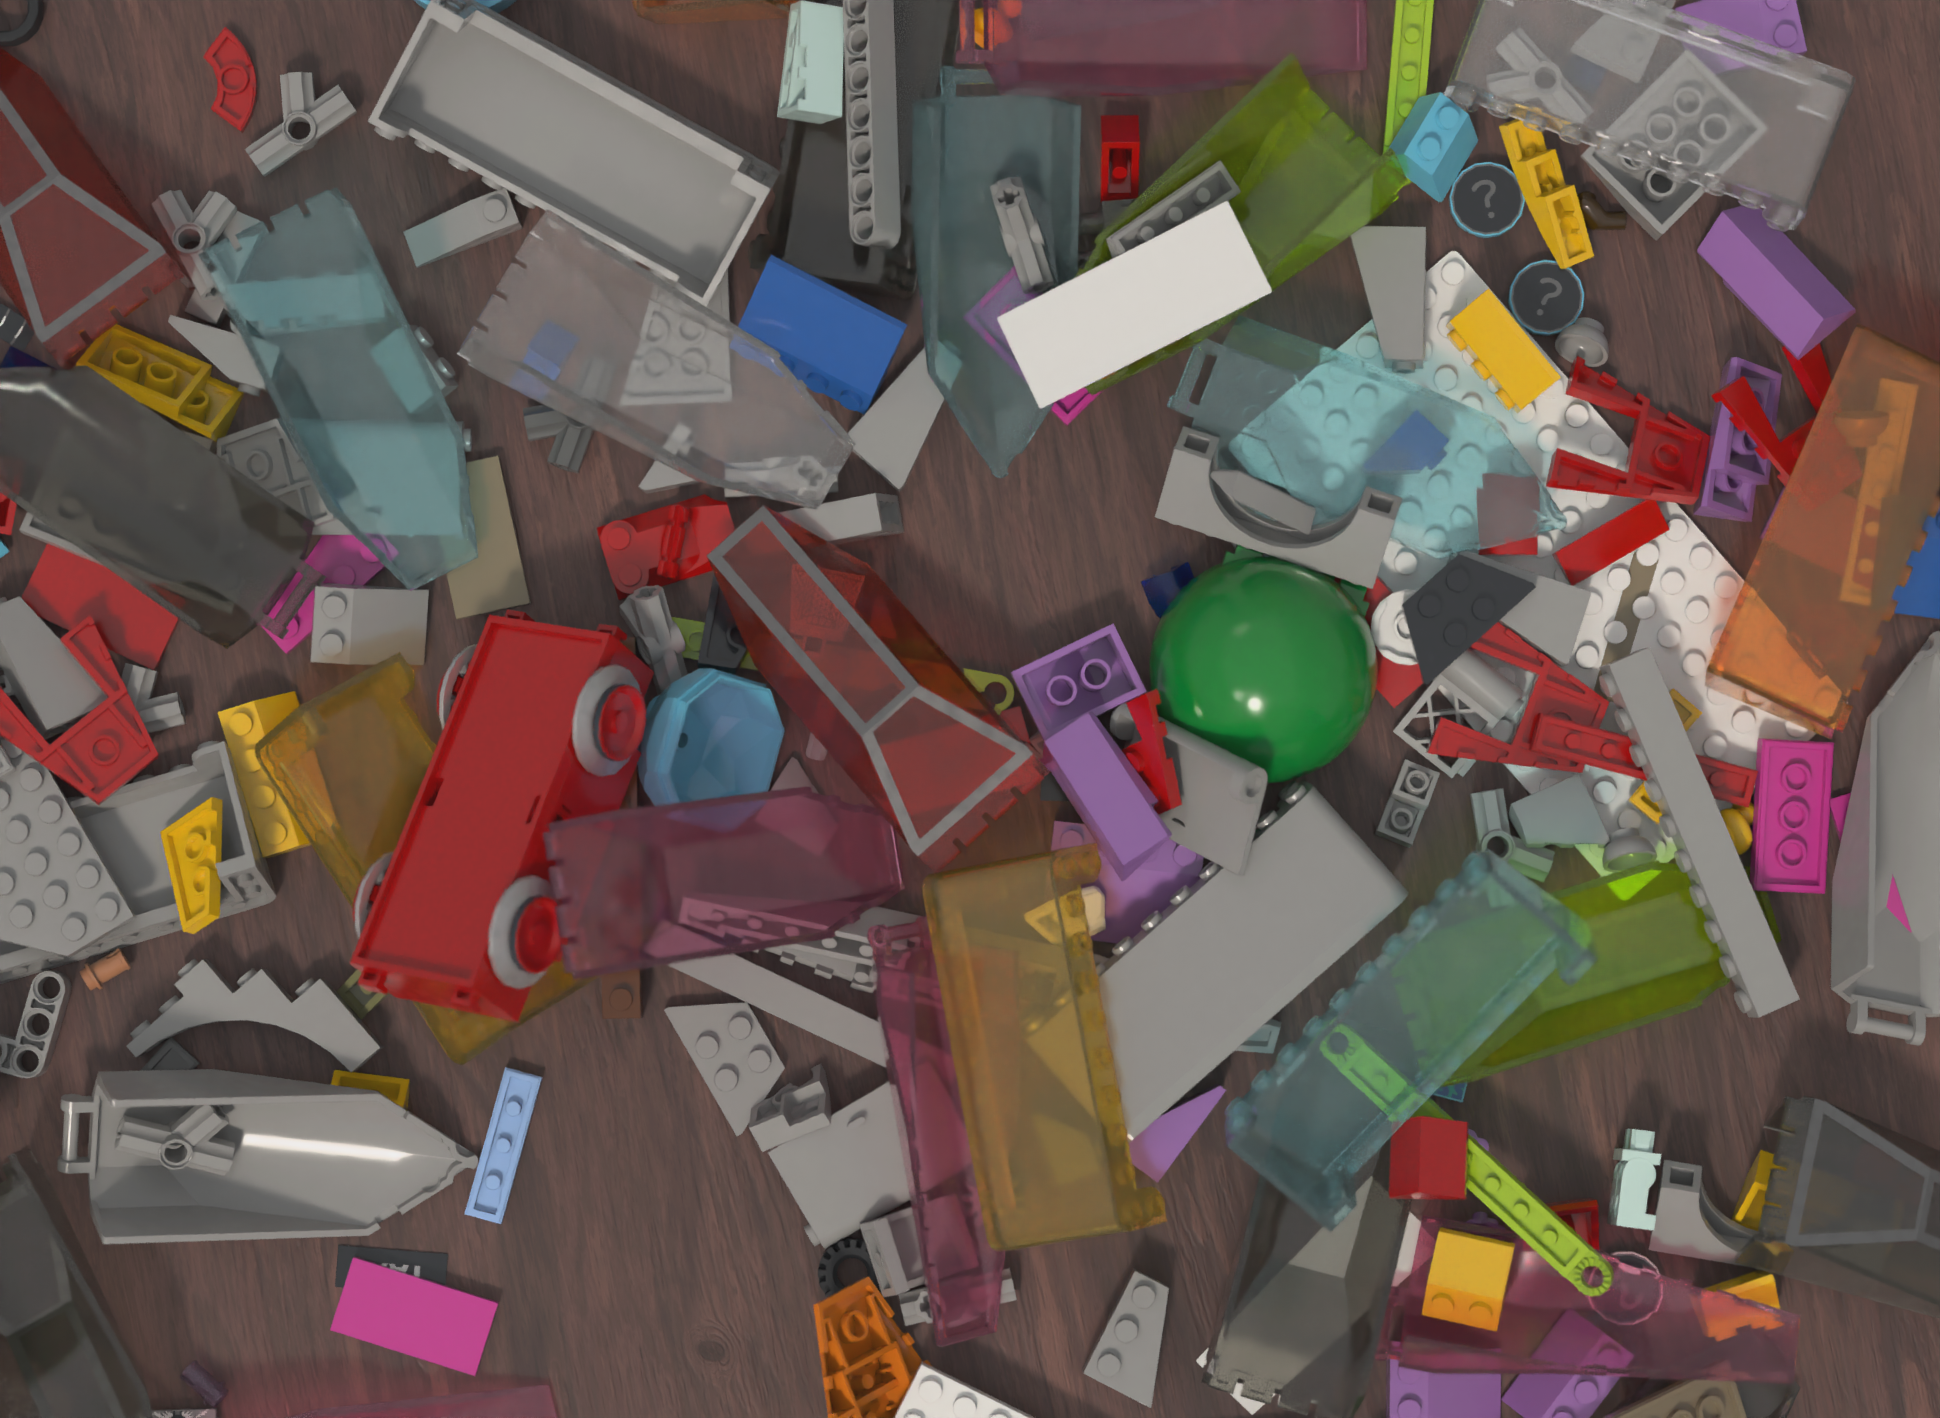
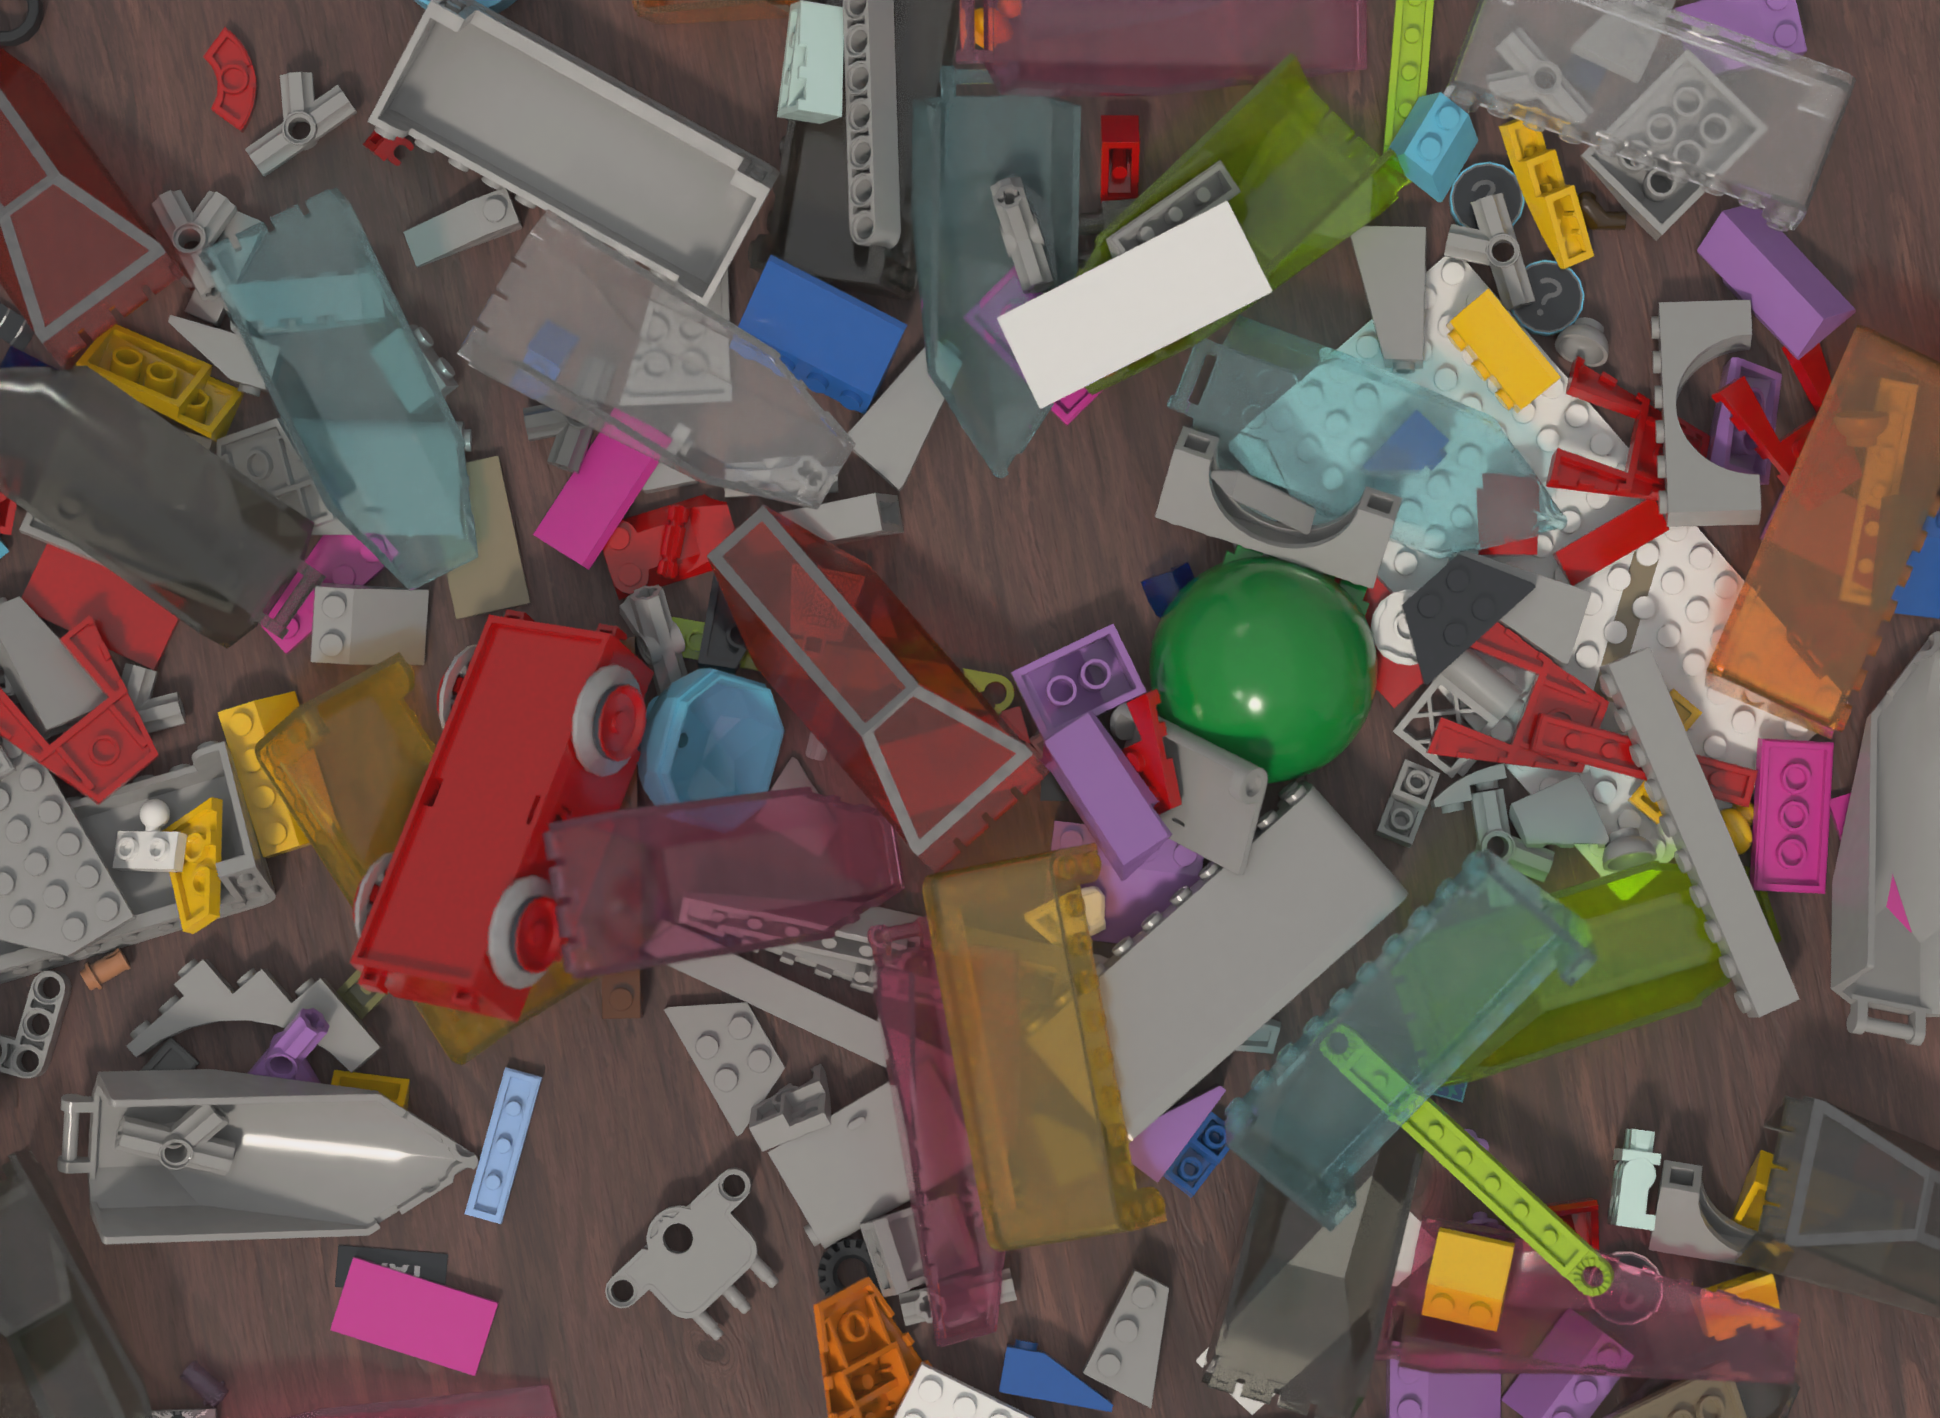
(152, 848): none -> white plate
(290, 1048): none -> medium lavender piece
(384, 148): none -> red tile
(595, 500): none -> dark pink tile
(696, 1277): none -> light grey piece
(1042, 1377): none -> blue slope
(1199, 1156): none -> blue slope
(1429, 1159): red slope -> none
(1454, 795): none -> light grey slope
(1478, 245): none -> light grey piece
(1696, 488): none -> light grey arch

